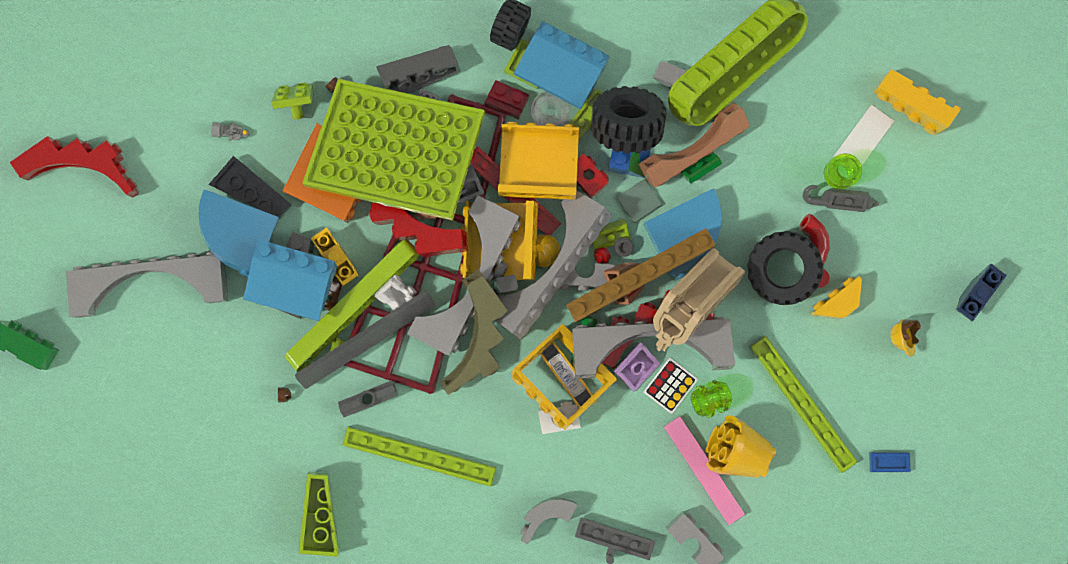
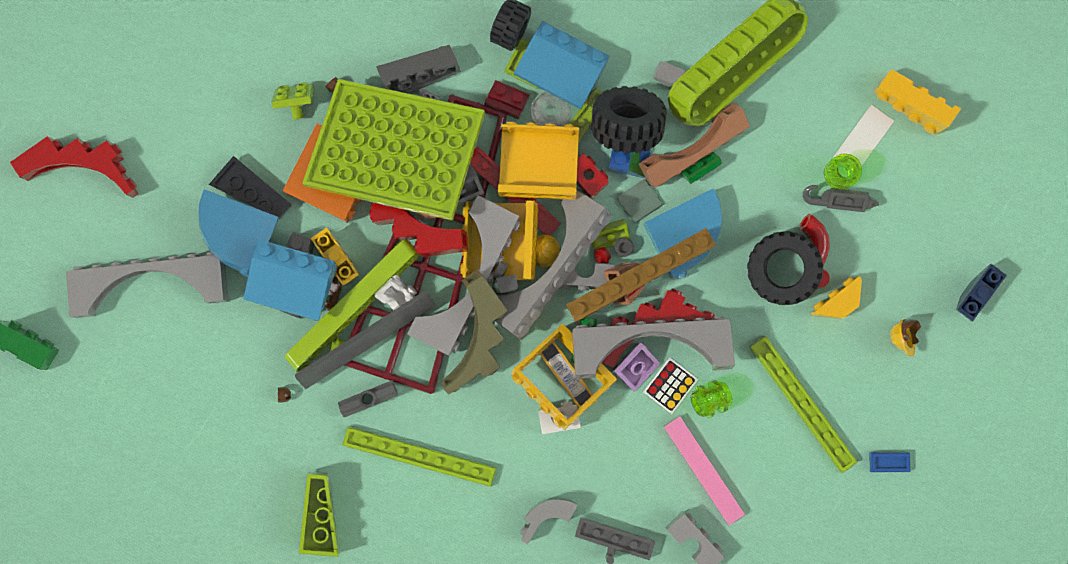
(234, 131): light grey piece -> none
(694, 299): tan piece -> none
(738, 450): yellow cone -> none

